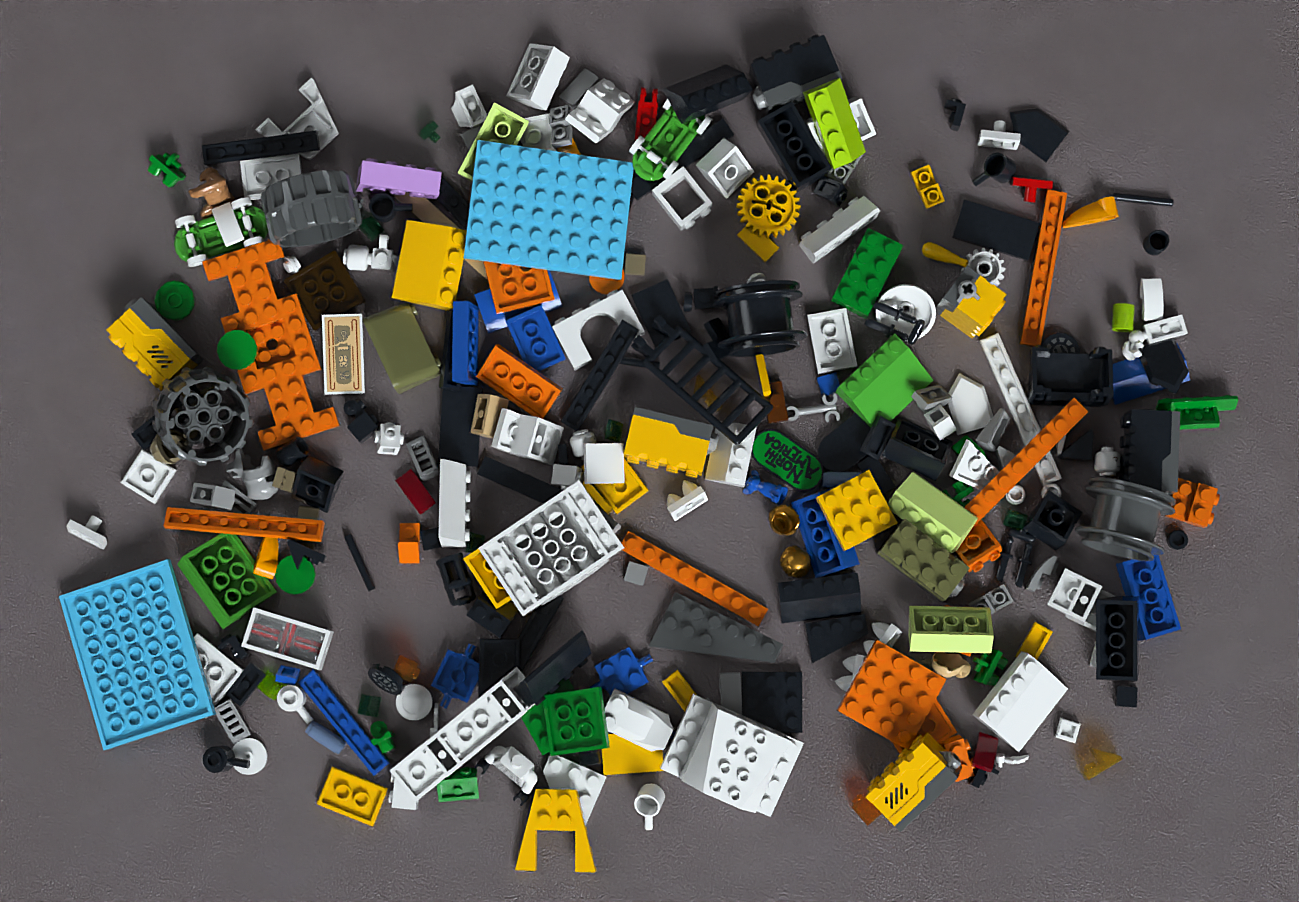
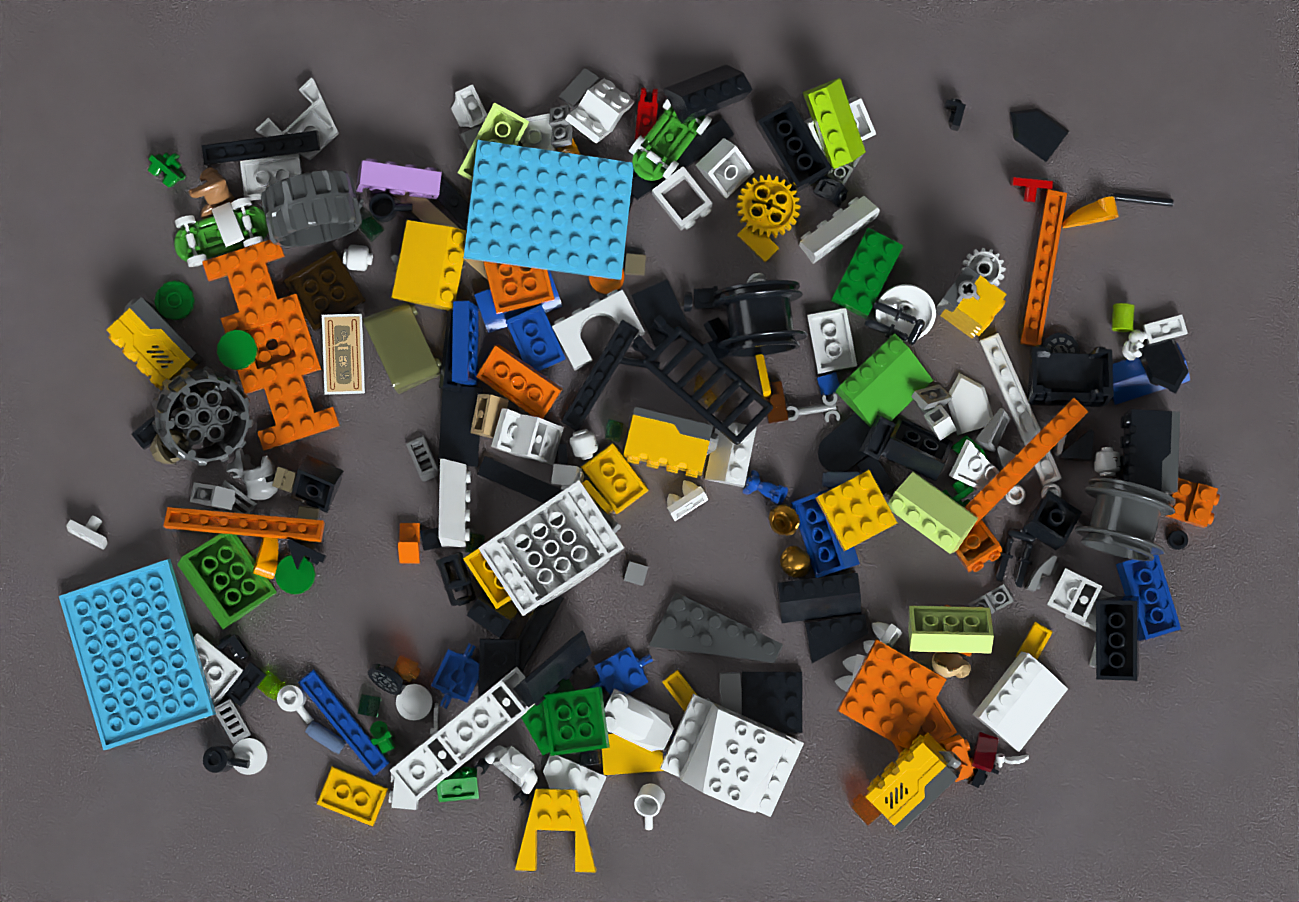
(148, 476): white tile -> none
(287, 638): clear brick -> none
(287, 675): blue tile -> none
(291, 264): white plate -> none
(292, 451): black piece -> none
(359, 562): black bar -> none
(364, 425): black brick -> none
(382, 257): white plate -> none
(388, 438): white brick -> none
(415, 491): dark red slope -> none
(428, 131): clear green tile -> none
(538, 76): white slope -> none
(603, 463): white tile -> none
(693, 579): orange plate -> none
(787, 460): tile -> none
(791, 73): black piece -> none
(924, 561): olive piece -> none
(927, 186): yellow slope -> none
(941, 254): yellow piece -> none
(987, 665): green hips -> none
(996, 230): black tile -> none
(997, 167): black piece -> none
(998, 137): white tile -> none
(1015, 519): clear green slope -> none
(1067, 730): white tile -> none
(1104, 761): clear yellow slope -> none
(1126, 696): black tile -> none
(1152, 299): white slope -> none
(1161, 235): black piece -> none
(1198, 412): green bracket -> none

